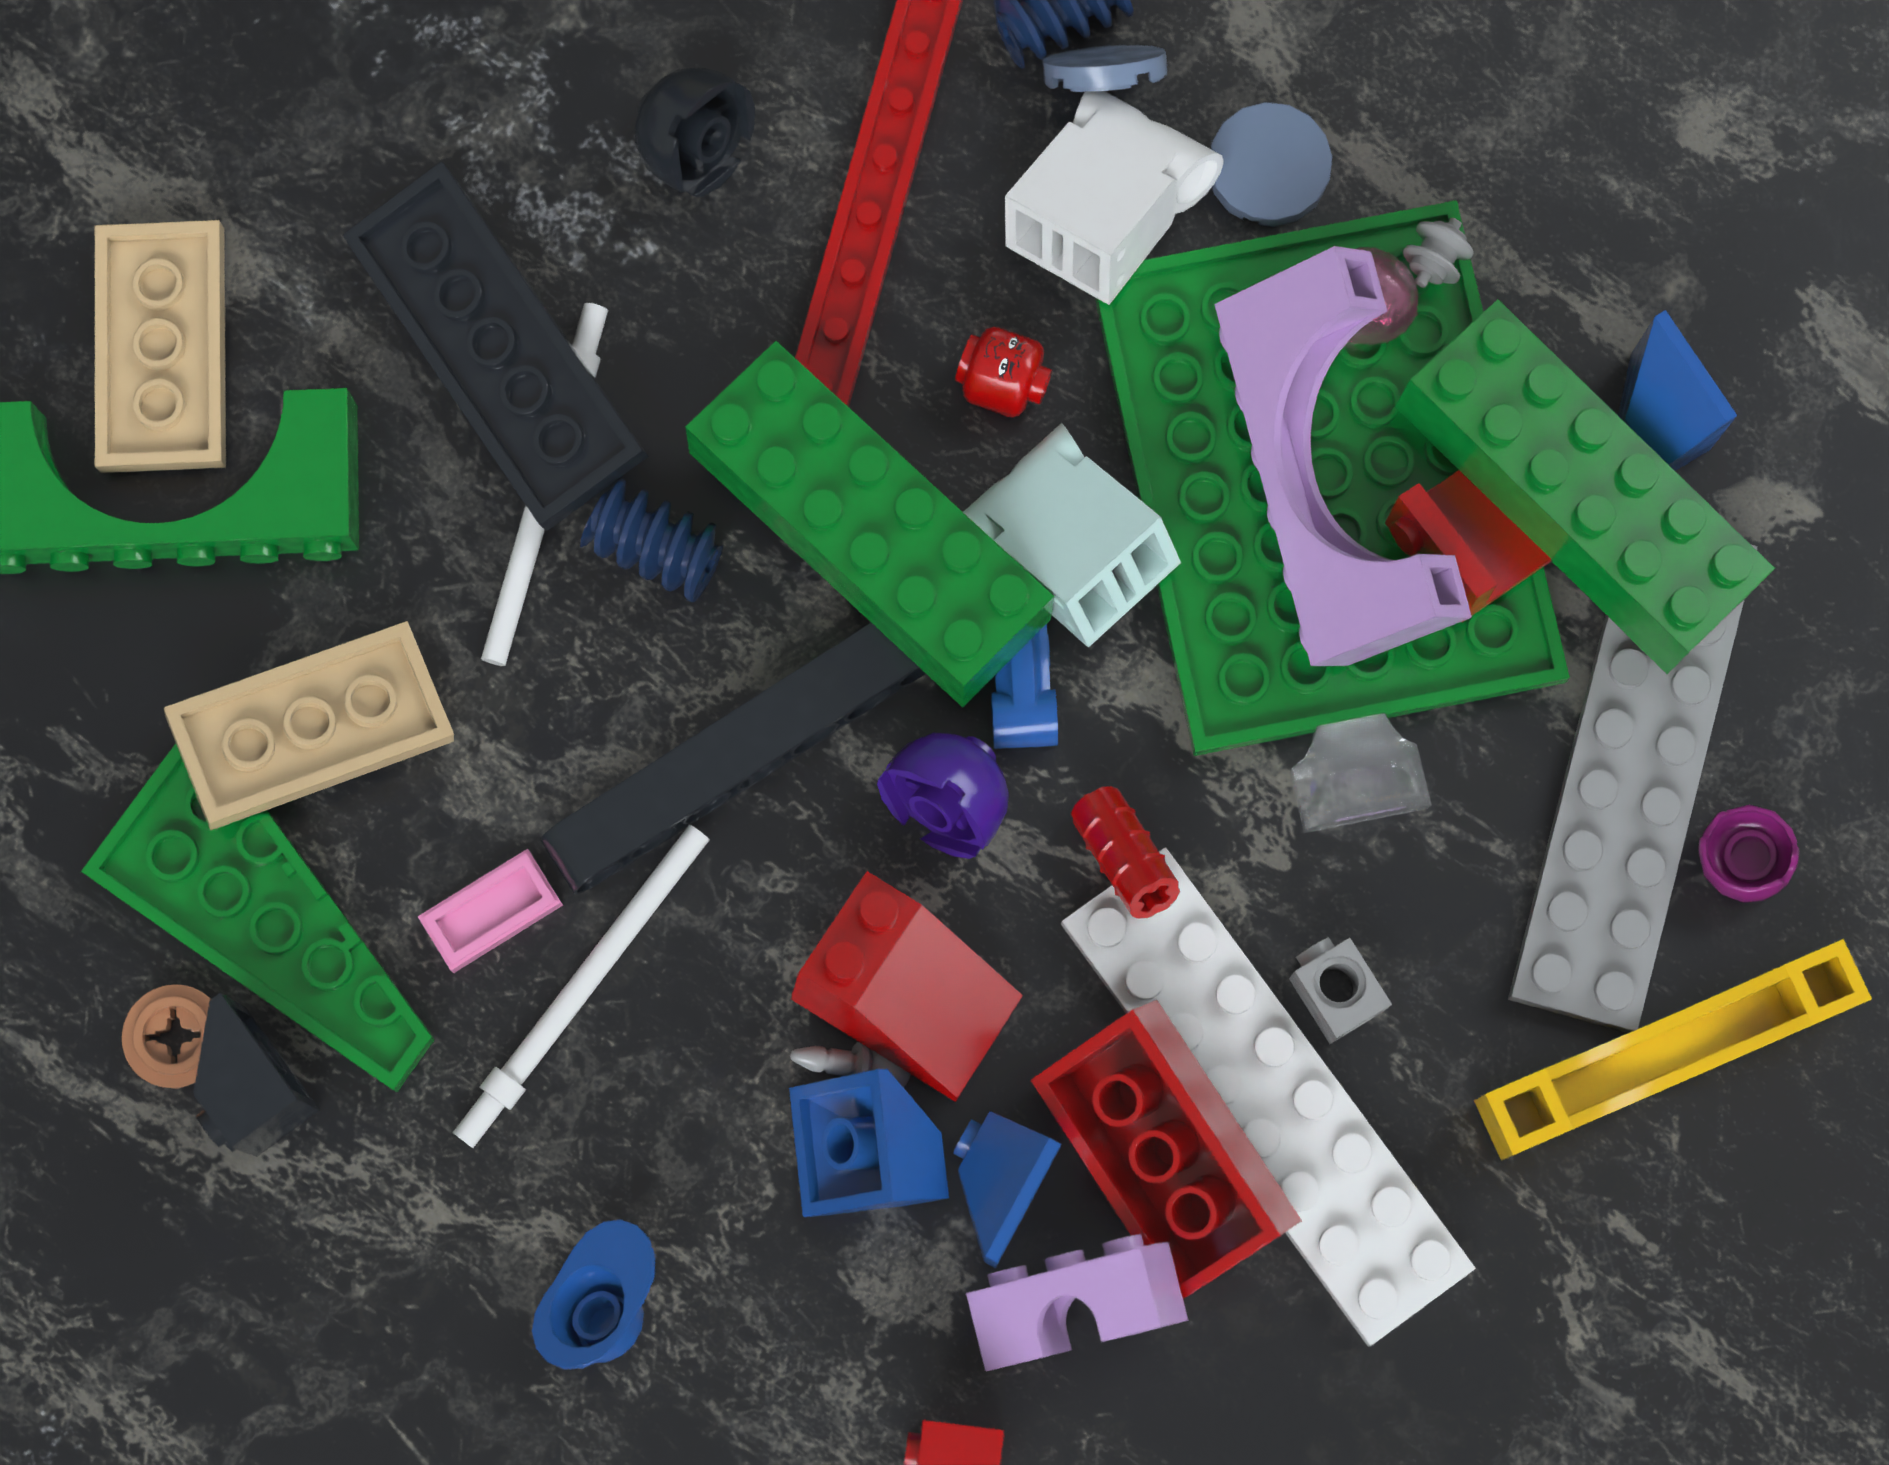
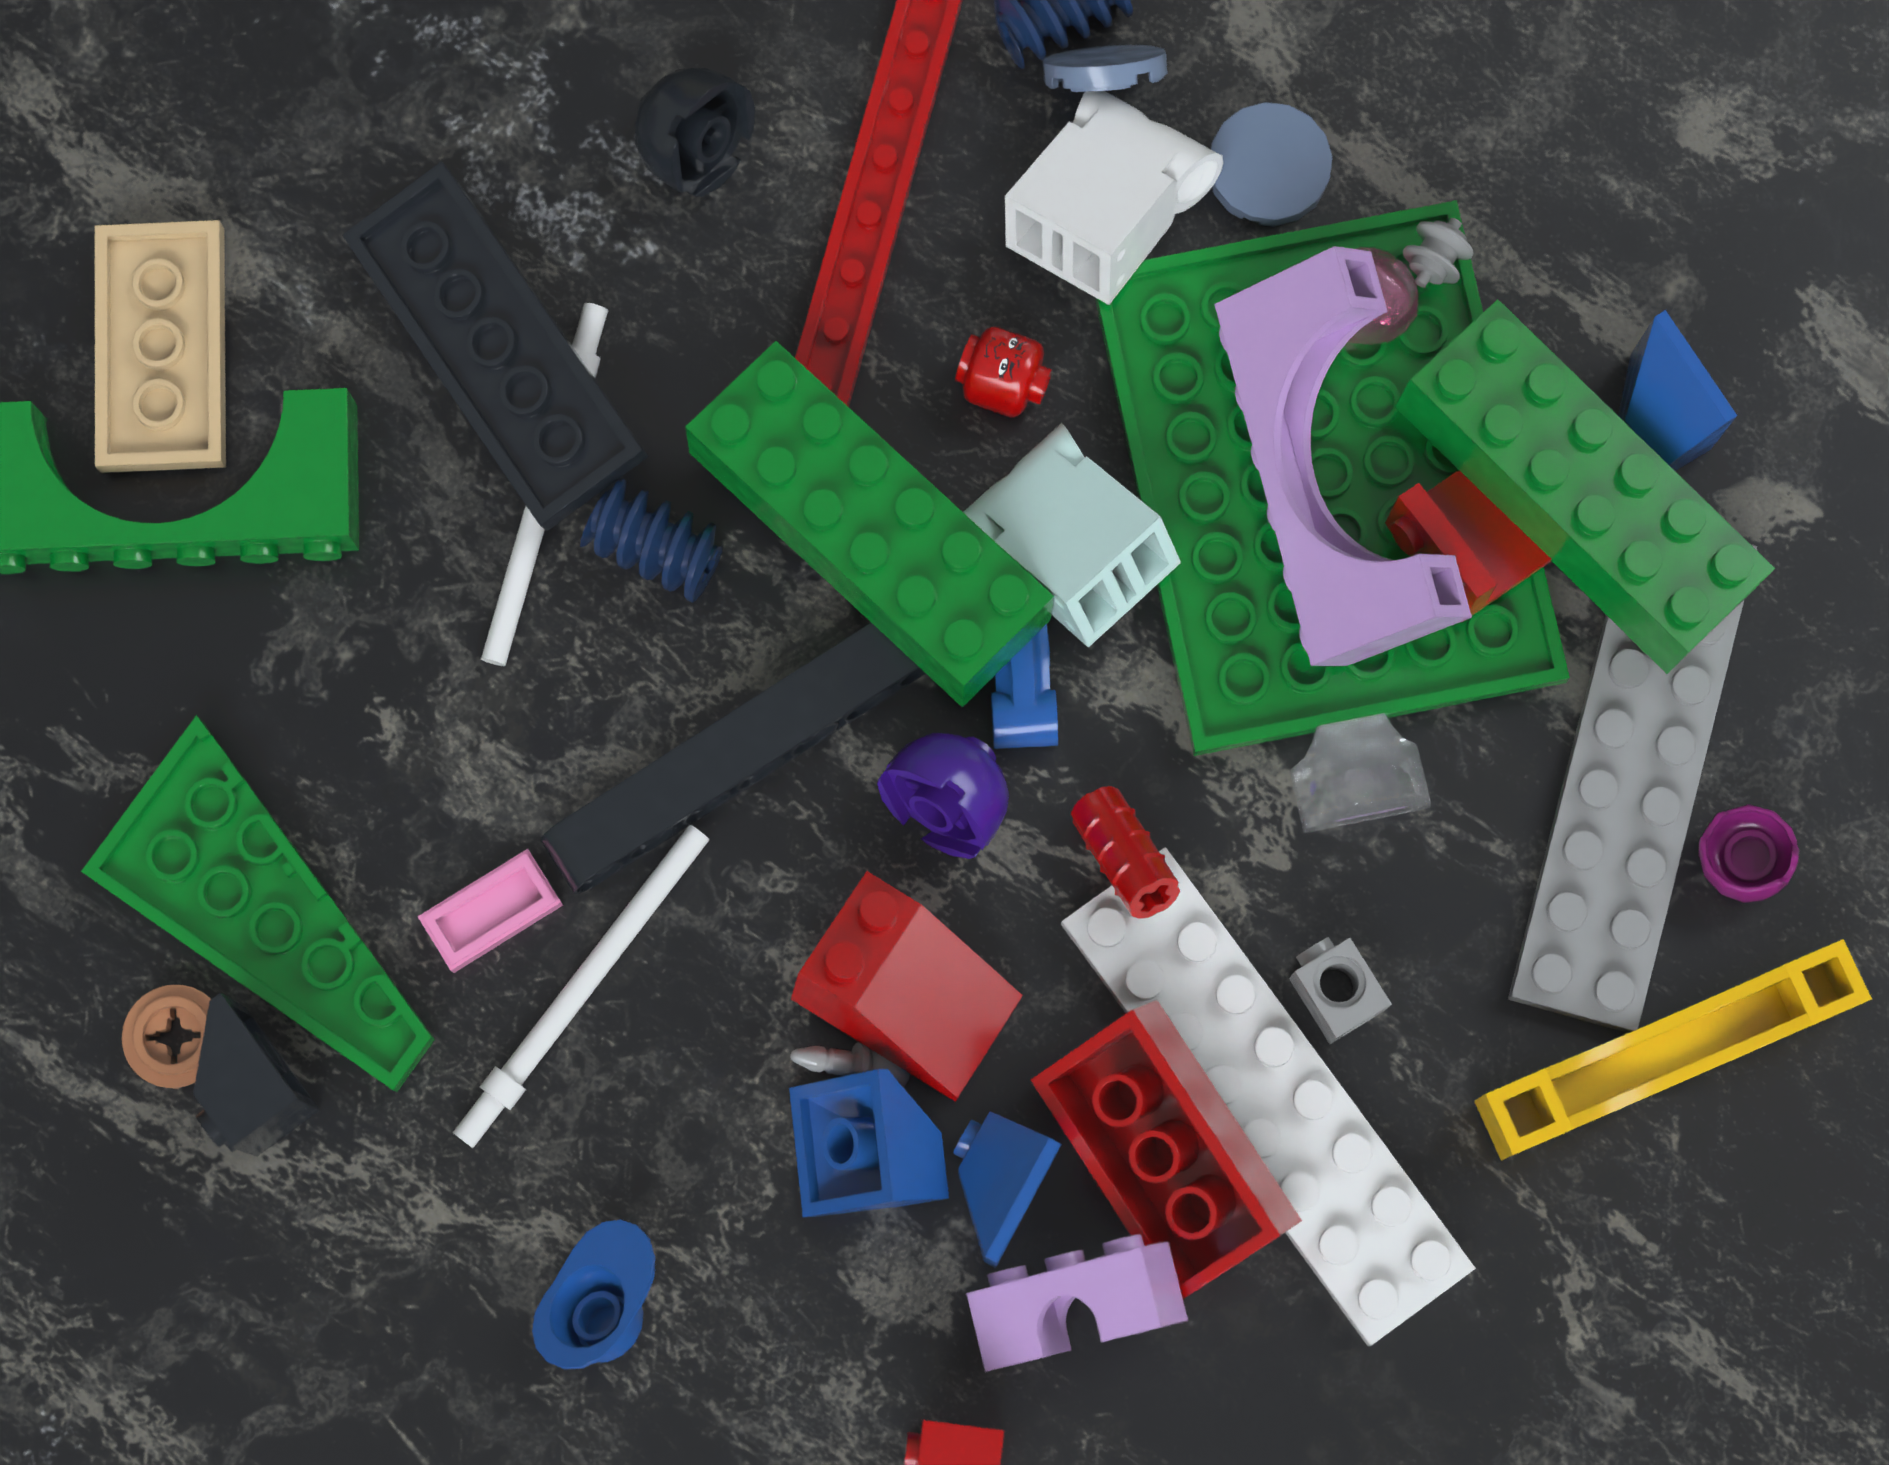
(308, 725): tan plate -> none

